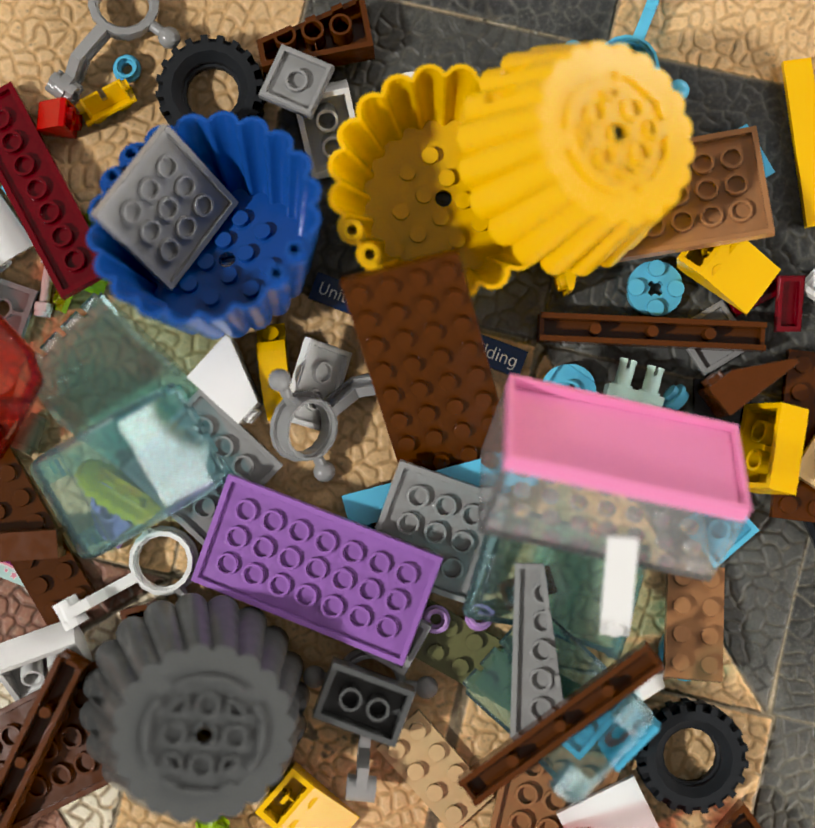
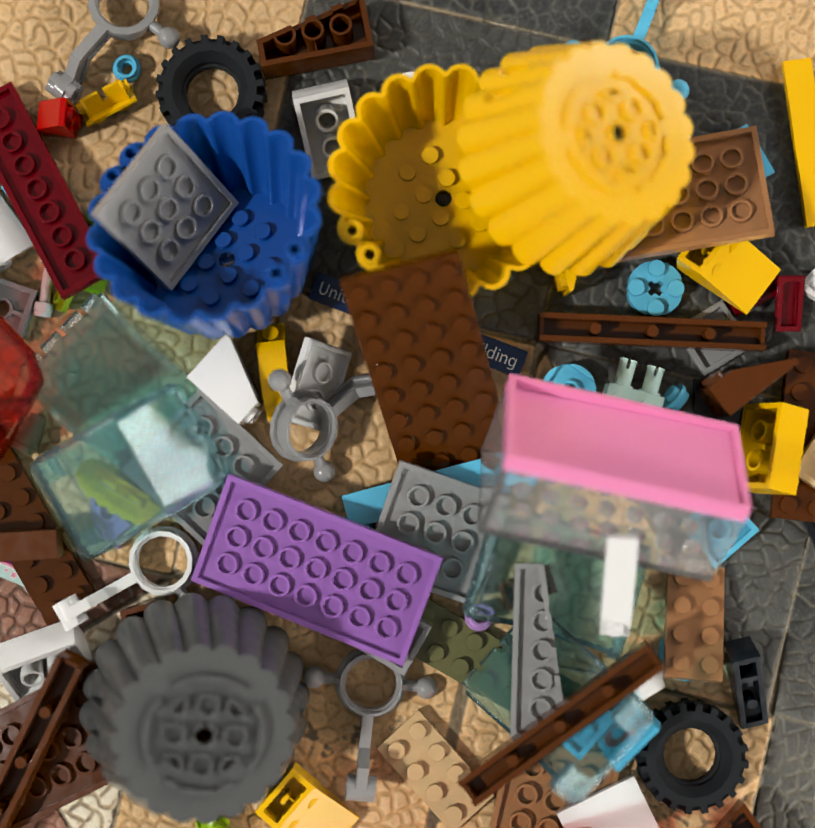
(296, 81): light grey tile -> none
(364, 702): dark grey brick -> none
(445, 621): lavender plate -> none
(746, 681): none -> black slope

